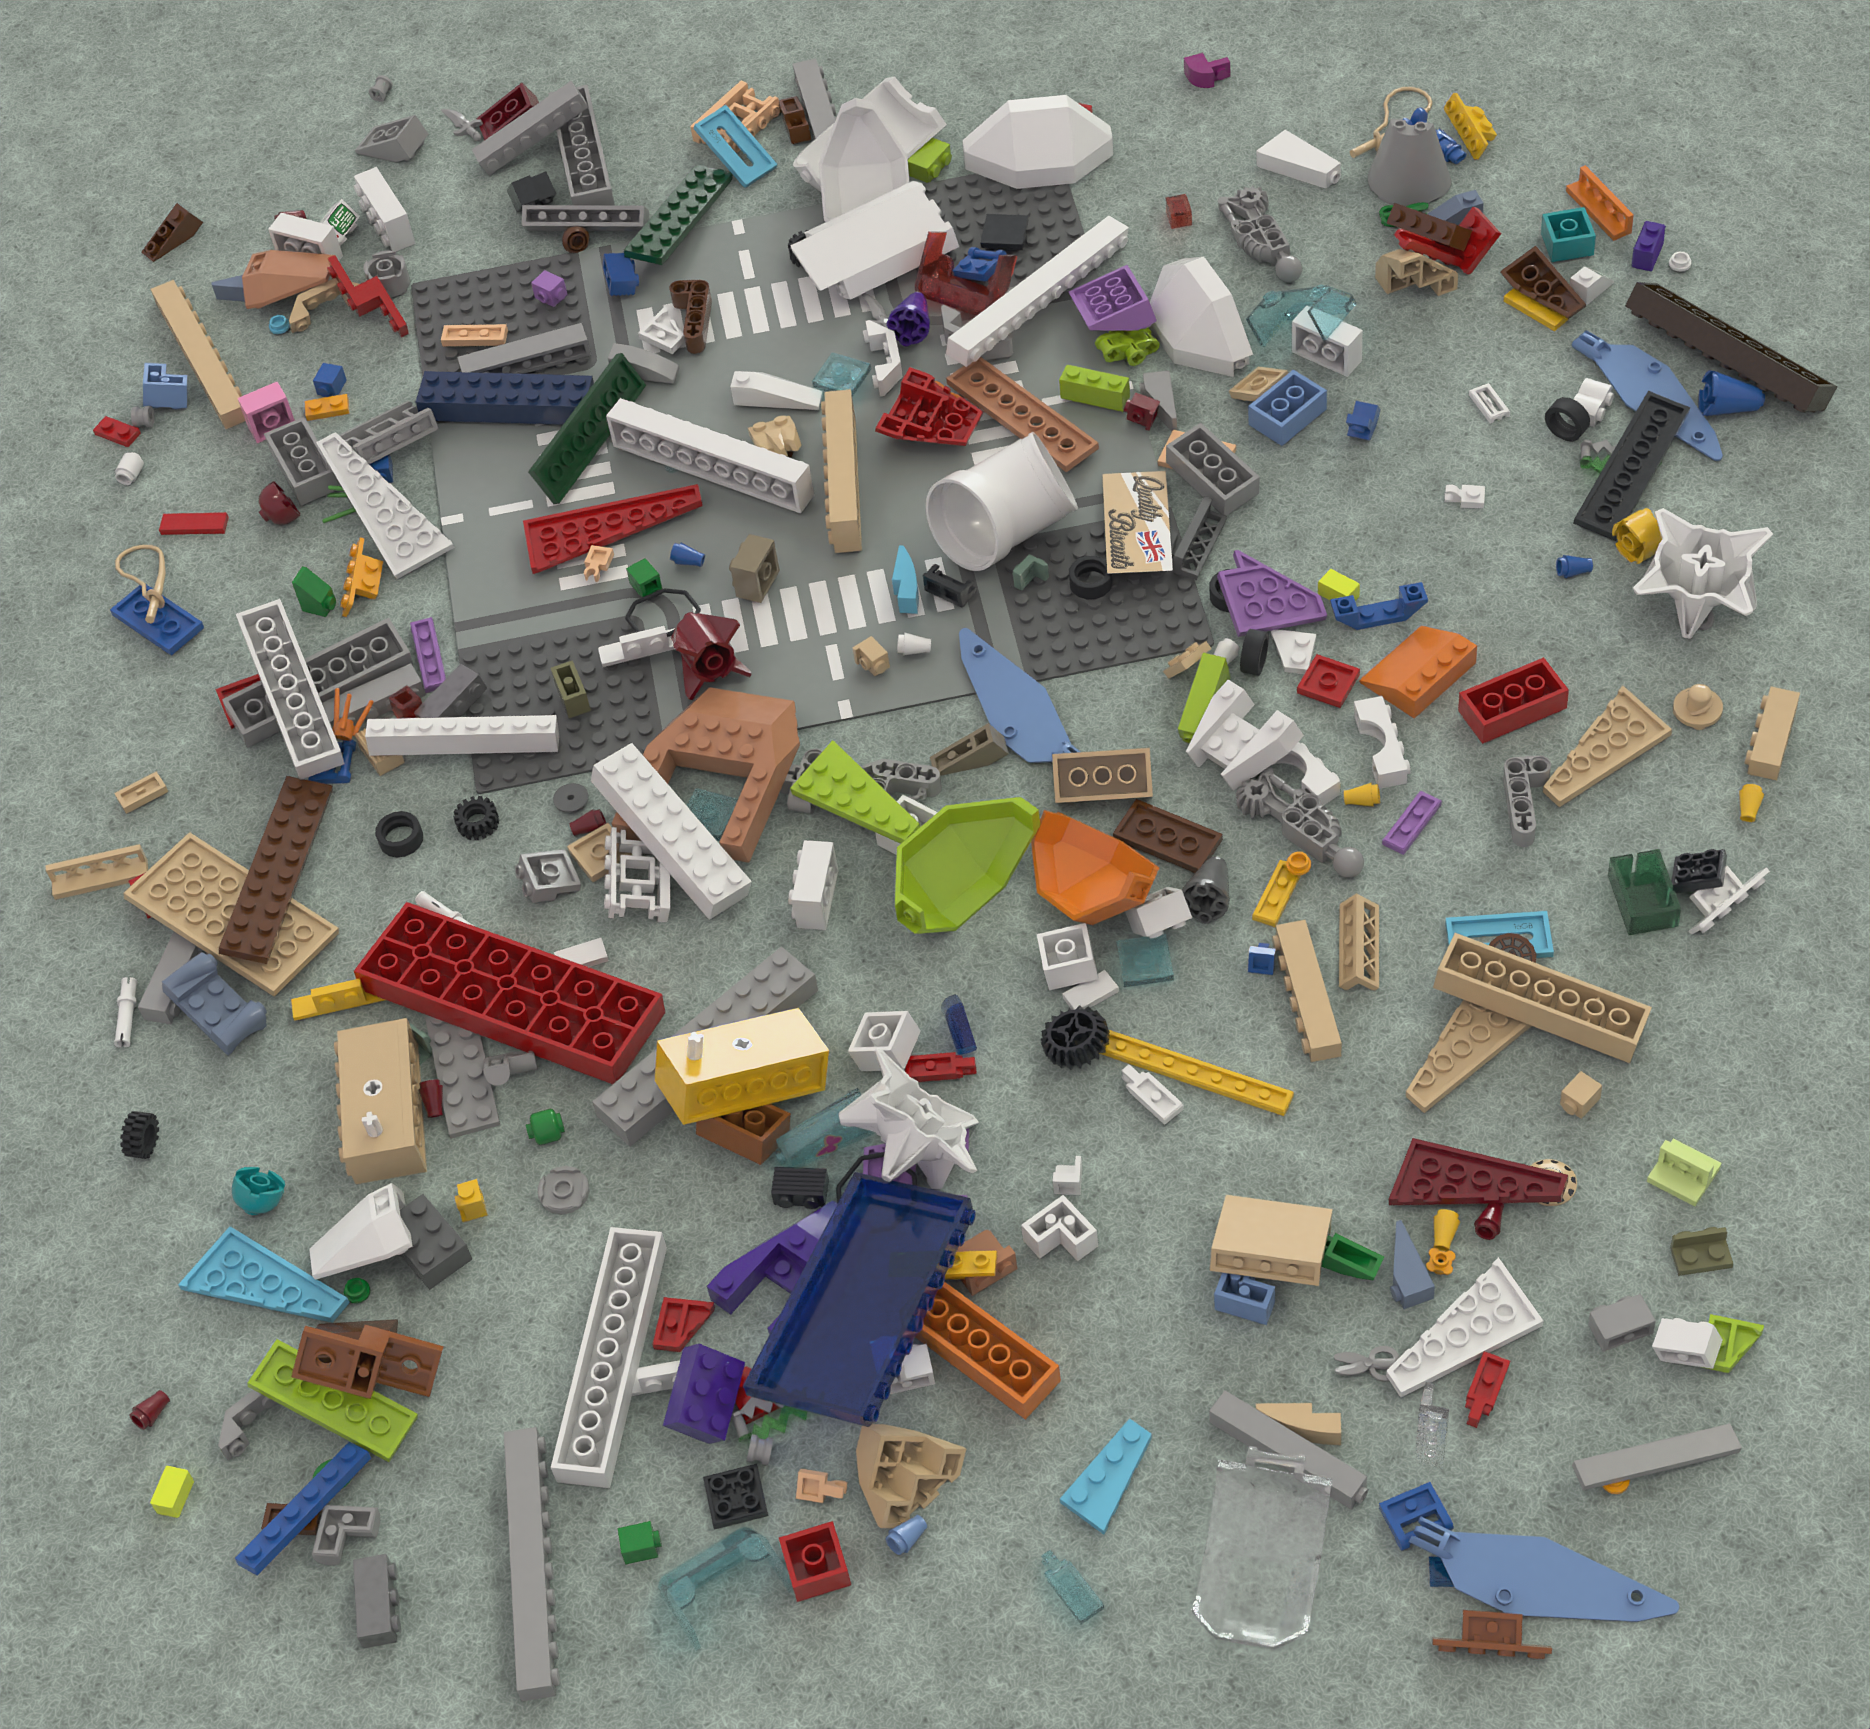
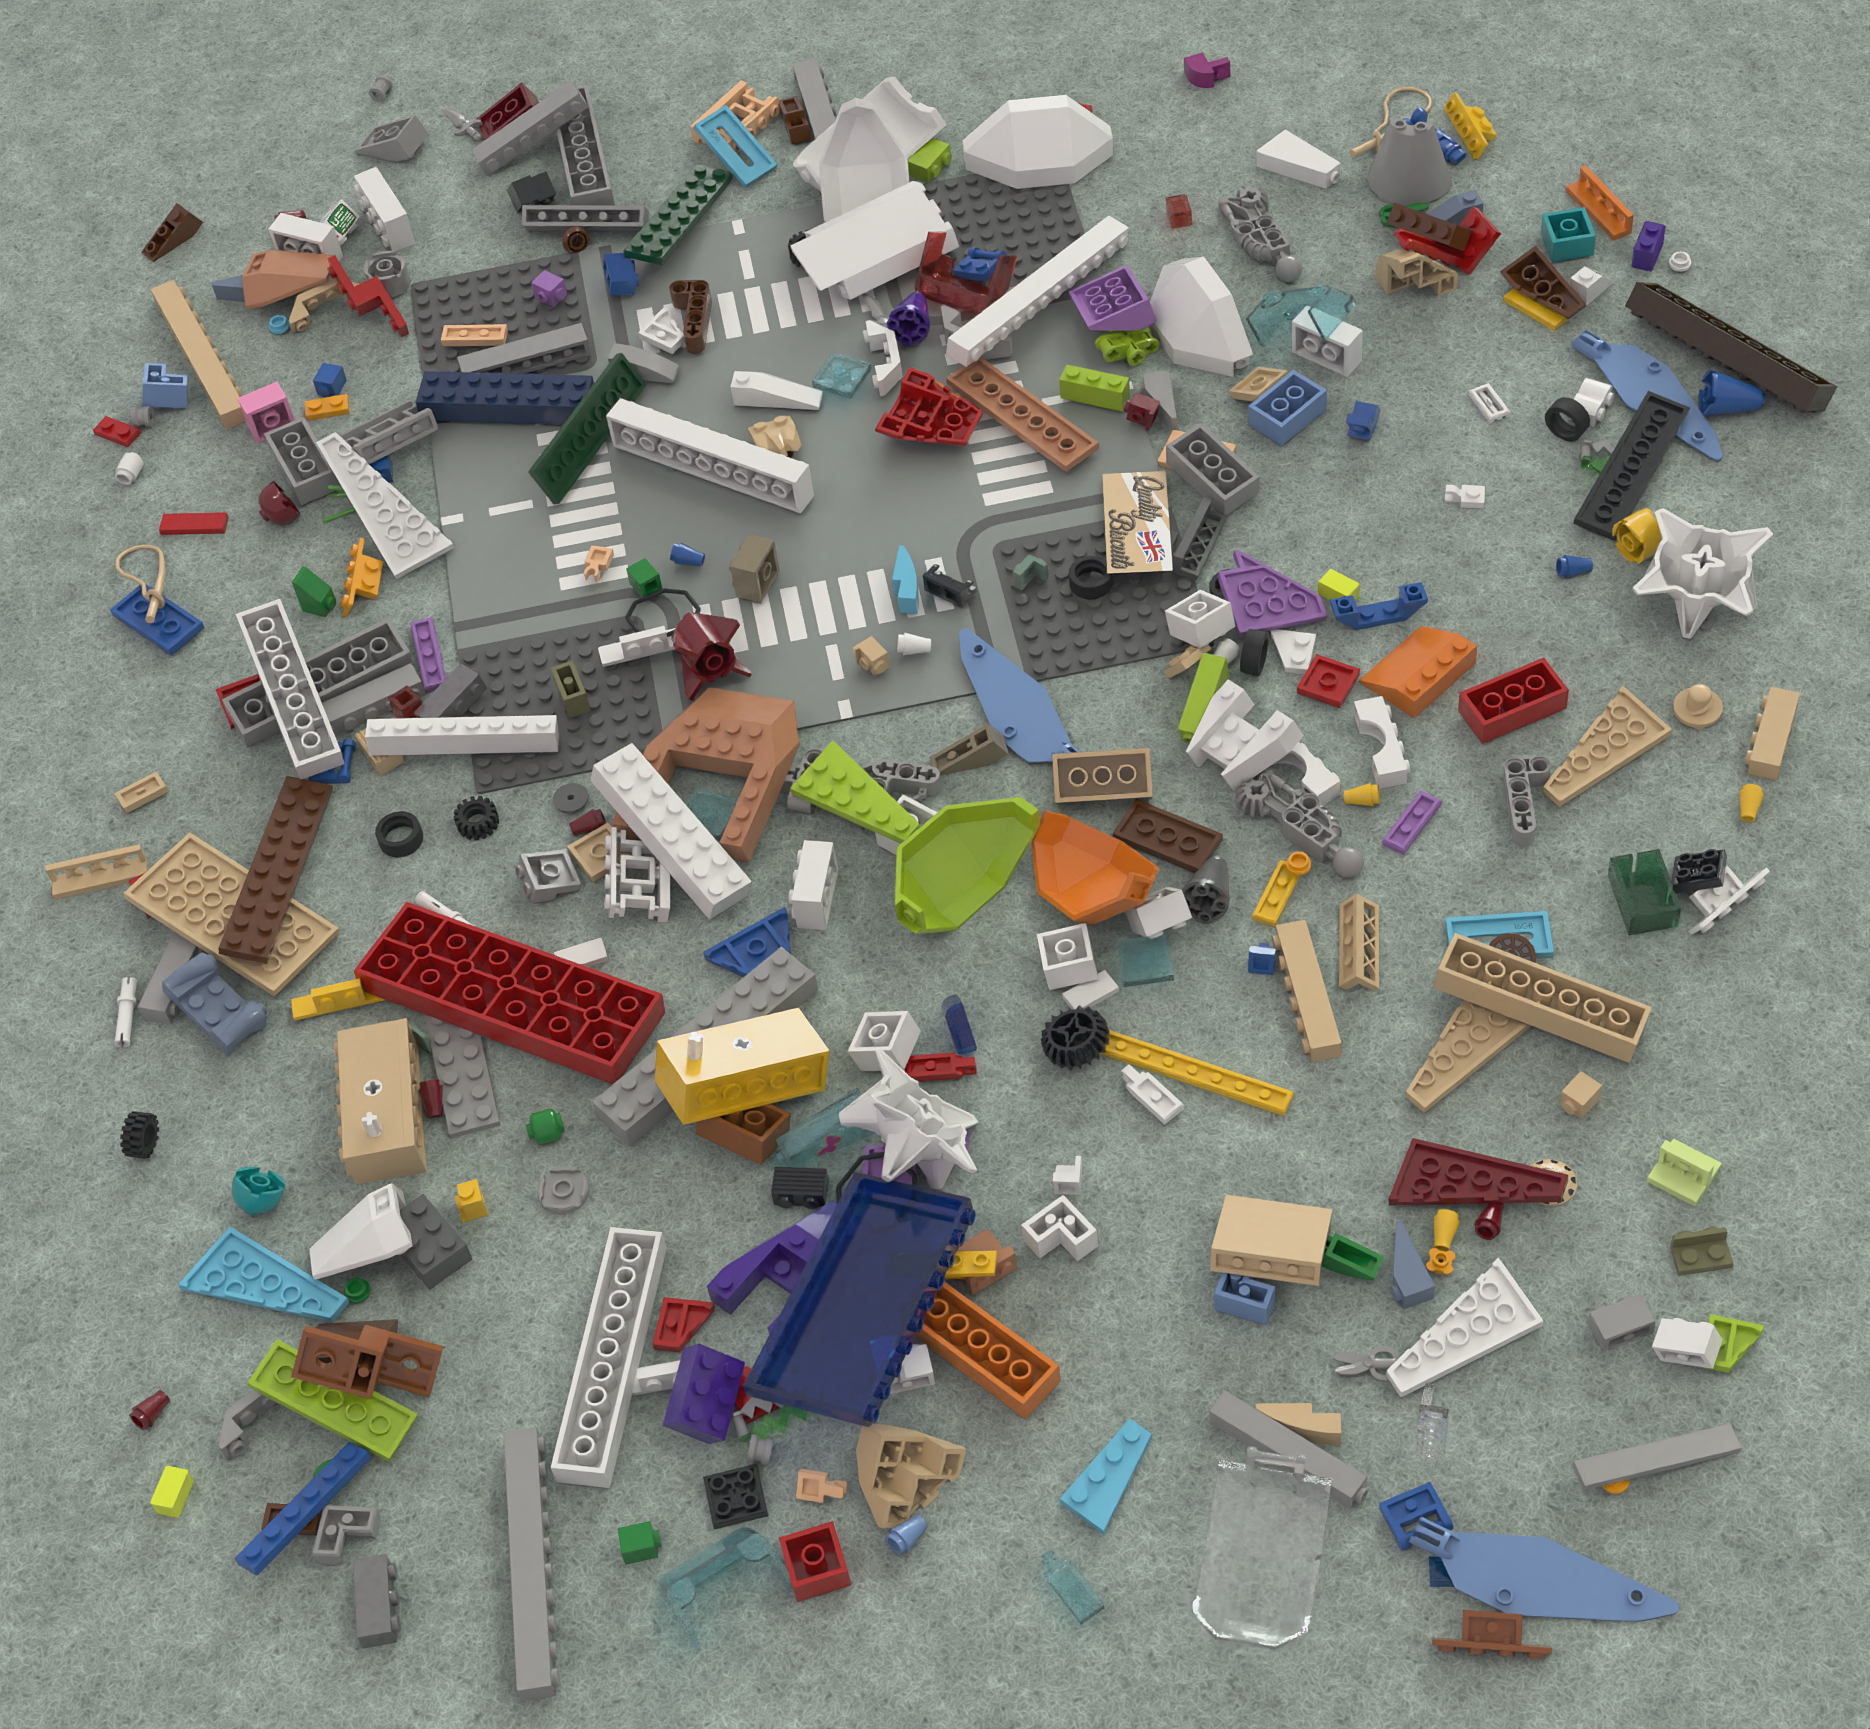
(344, 728): orange plant -> none
(500, 1067): light grey brick -> none
(571, 533): red wing -> none
(752, 945): none -> blue wing
(841, 471): tan brick -> none
(997, 504): white cylinder -> none
(1004, 231): black tile -> none
(1200, 618): none -> white brick
(1485, 1387): red hinge -> none

